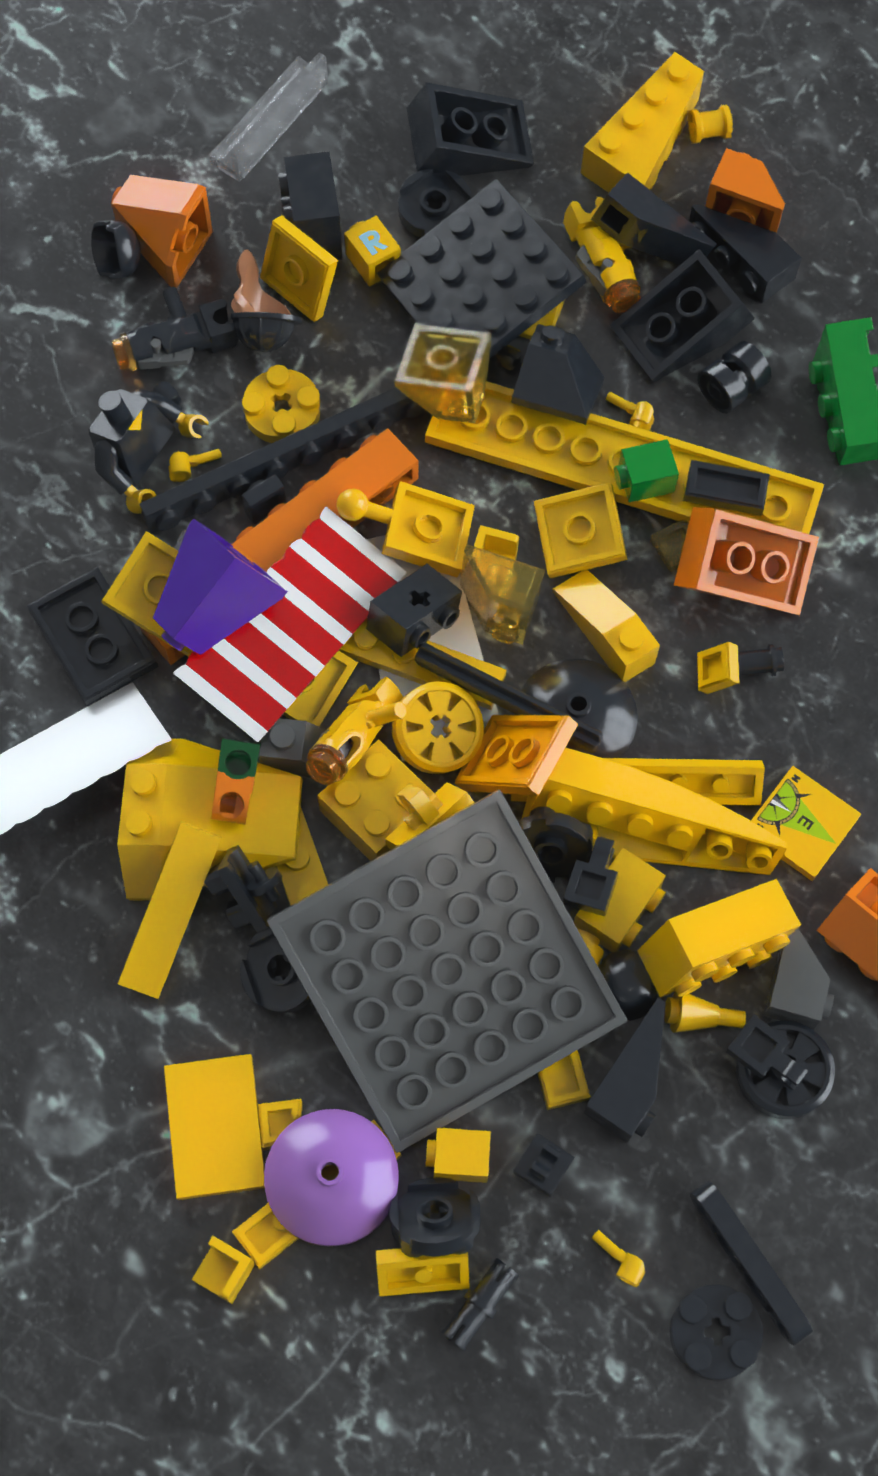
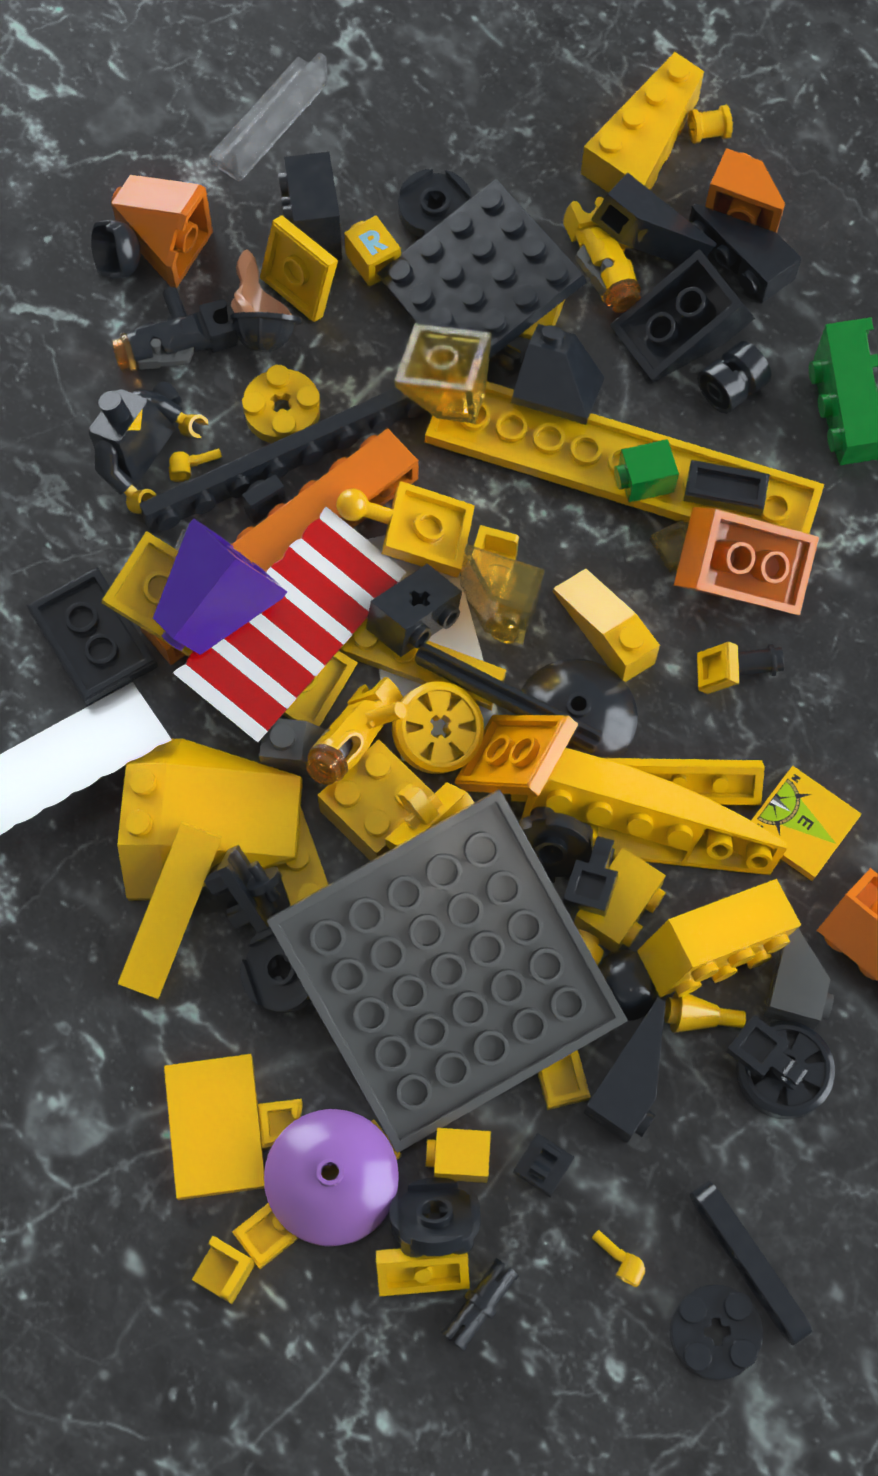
(234, 780): leg -> none
(468, 131): black slope -> none
(580, 530): yellow tile -> none
(641, 412): yellow hand -> none

